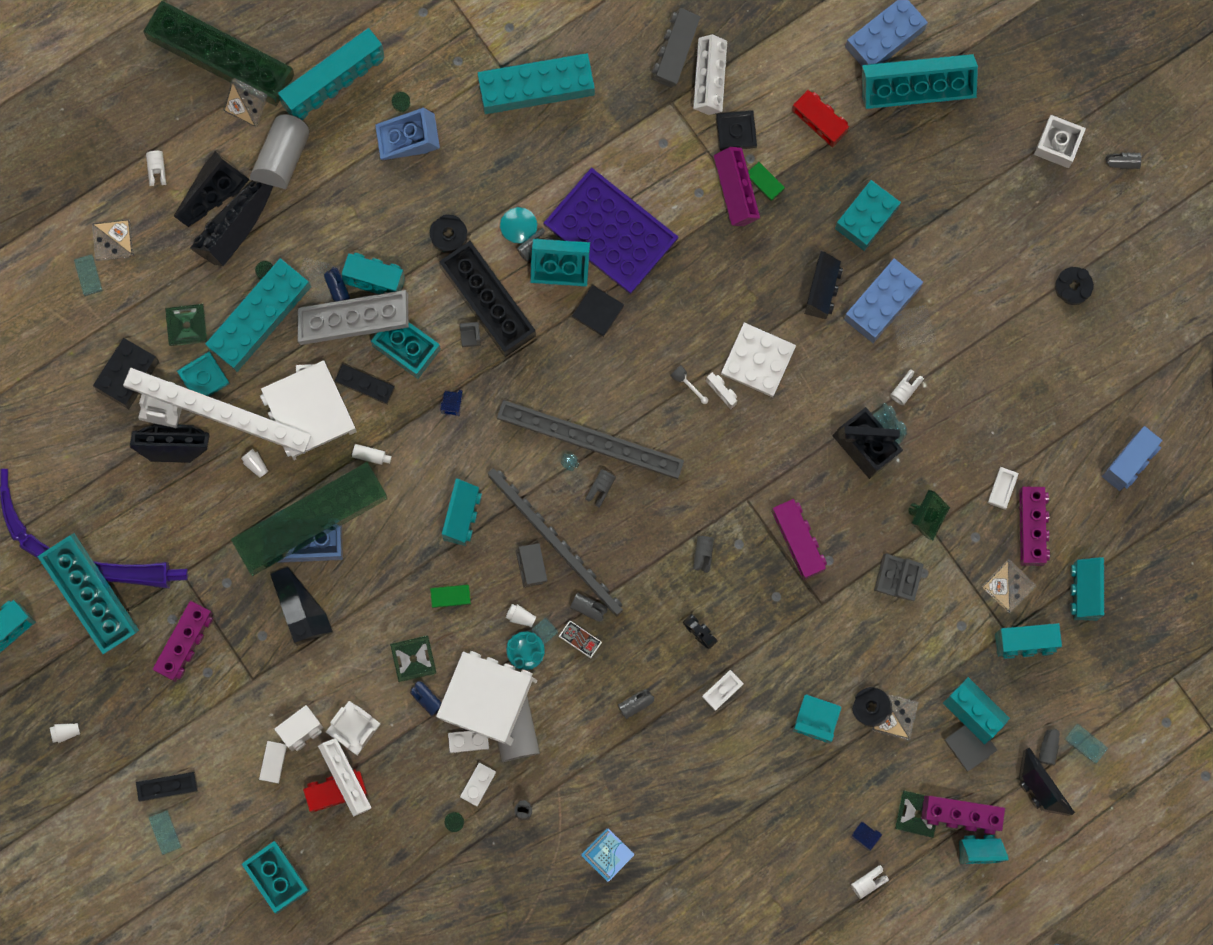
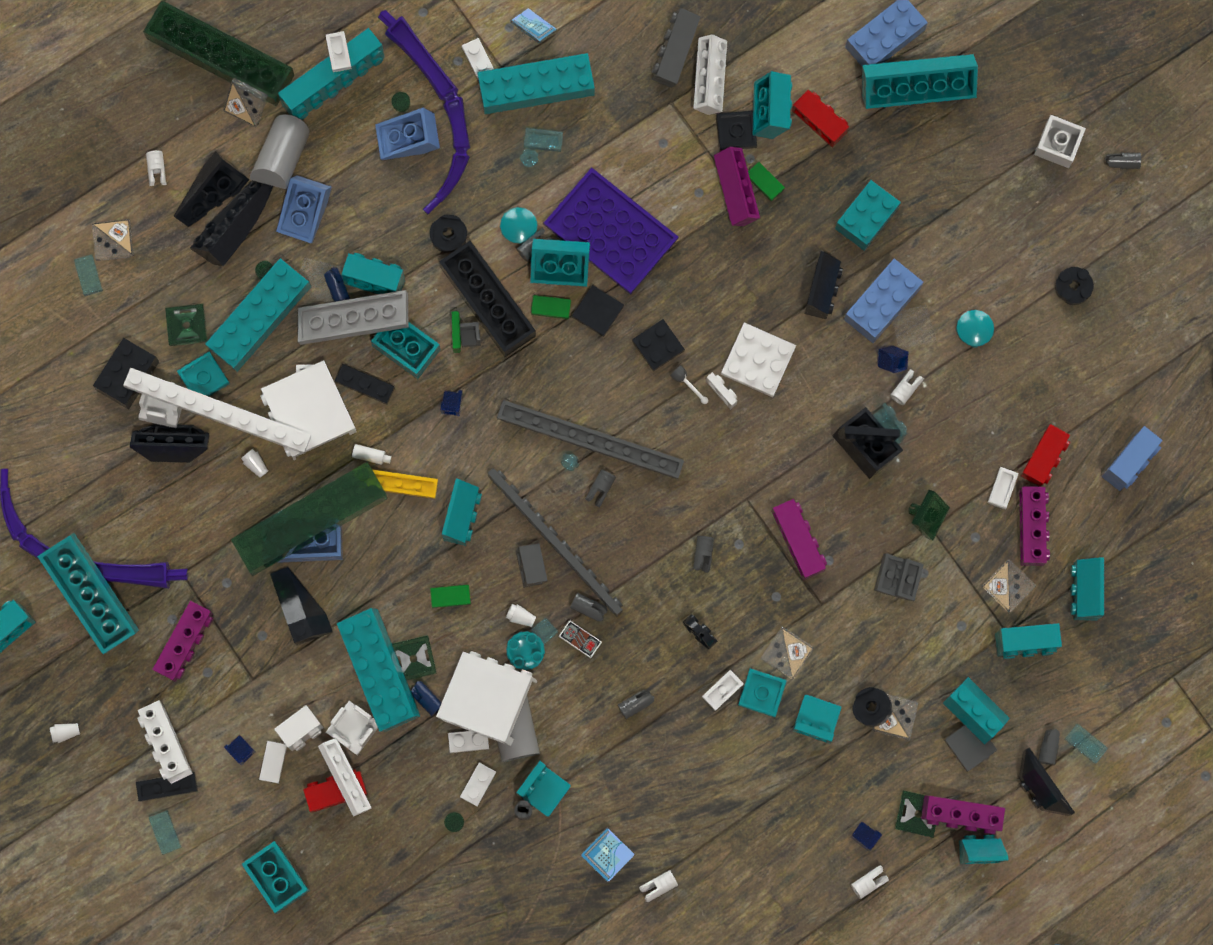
(164, 741): none -> white brick
(240, 750): none -> clear blue panel
(303, 208): none -> medium blue slope
(338, 51): none -> white plate
(378, 670): none -> teal brick
(405, 38): none -> dark purple animal
(407, 484): none -> yellow plate
(456, 337): none -> green tile
(477, 56): none -> white plate
(529, 162): none -> clear light blue plate
(533, 25): none -> piece
(543, 139): none -> clear light blue plate
(543, 789): none -> teal bracket
(551, 307): none -> green tile
(658, 345): none -> black plate
(663, 883): none -> white hinge
(762, 693): none -> teal tile
(772, 105): none -> teal brick
(787, 653): none -> clear tile
(893, 359): none -> clear blue panel
(975, 328): none -> teal dish
(1046, 456): none -> red brick

